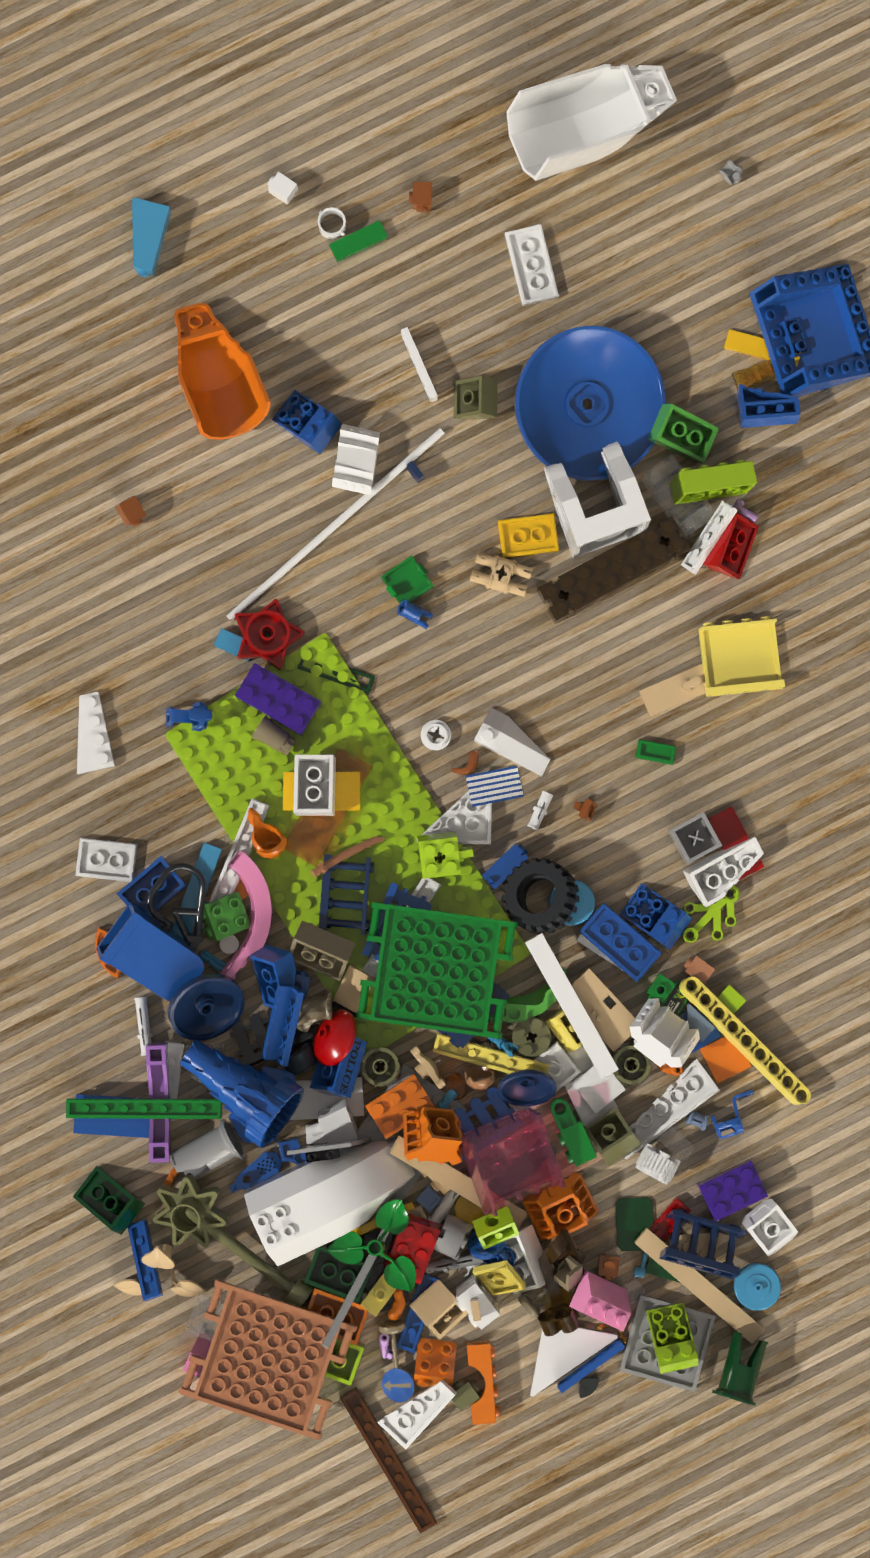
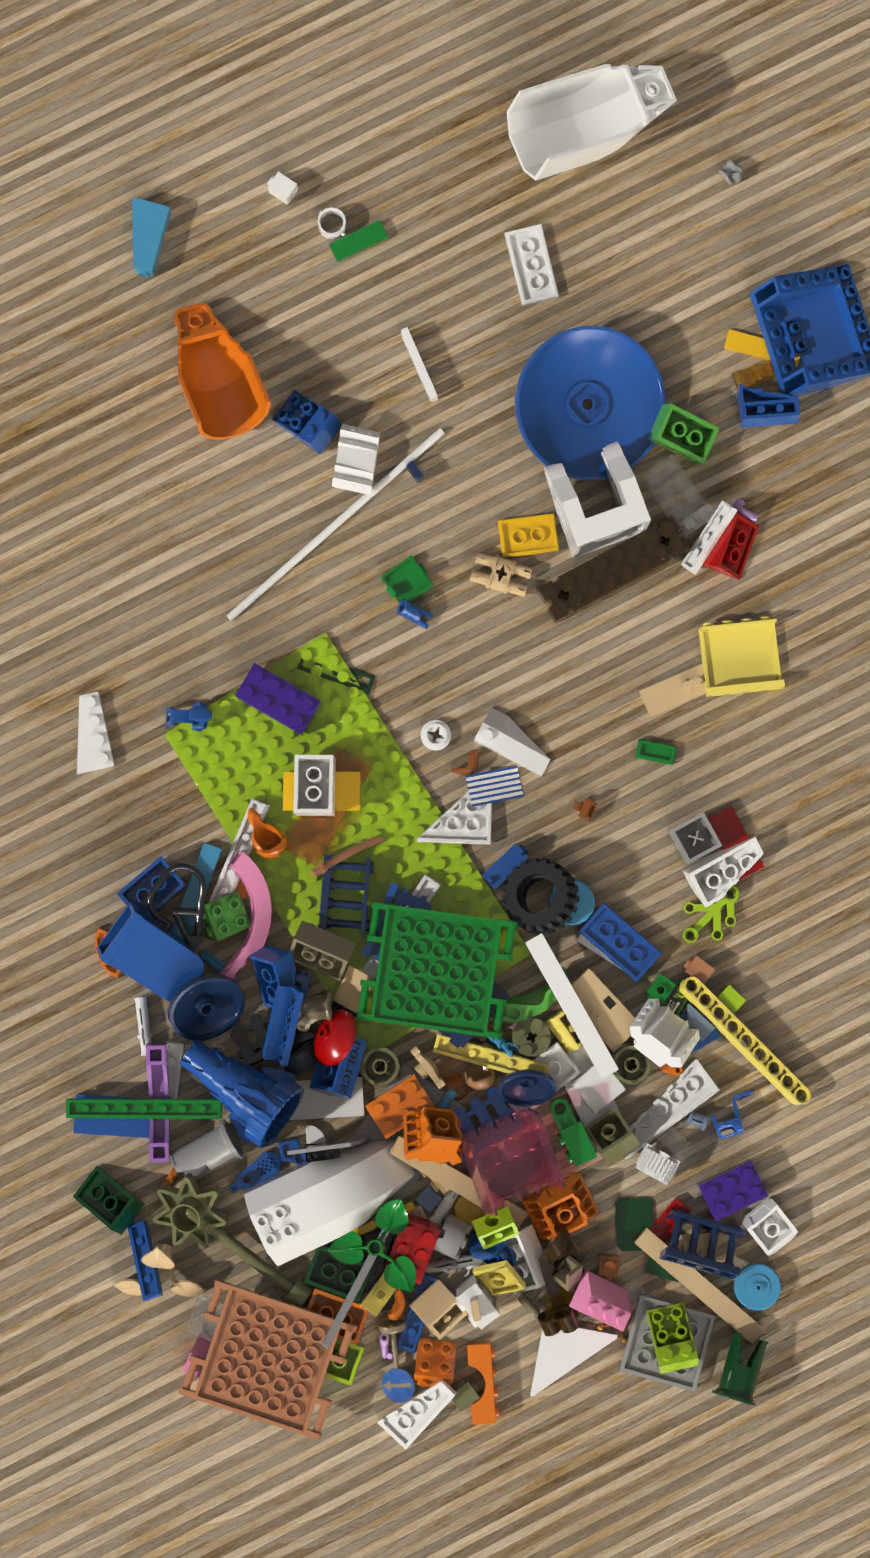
(106, 860): white tile -> none
(131, 511): dark orange brick -> none
(228, 642): dark azure tile -> none
(229, 944): white tile -> none
(269, 621): red plate -> none
(273, 736): dark tan plant -> none
(336, 1123): white torso -> none
(388, 1460): reddish brown tile -> none
(421, 196): dark orange brick -> none
(451, 856): lime hinge -> none
(475, 398): olive slope -> none
(540, 810): white pin -> none
(587, 1386): pearl dark grey tile -> none
(590, 1365): blue tile -> none
(640, 1271): dark azure hand -> none
(656, 916): blue slope -> none
(713, 482): lime brick -> none
(724, 1059): orange tile -> none

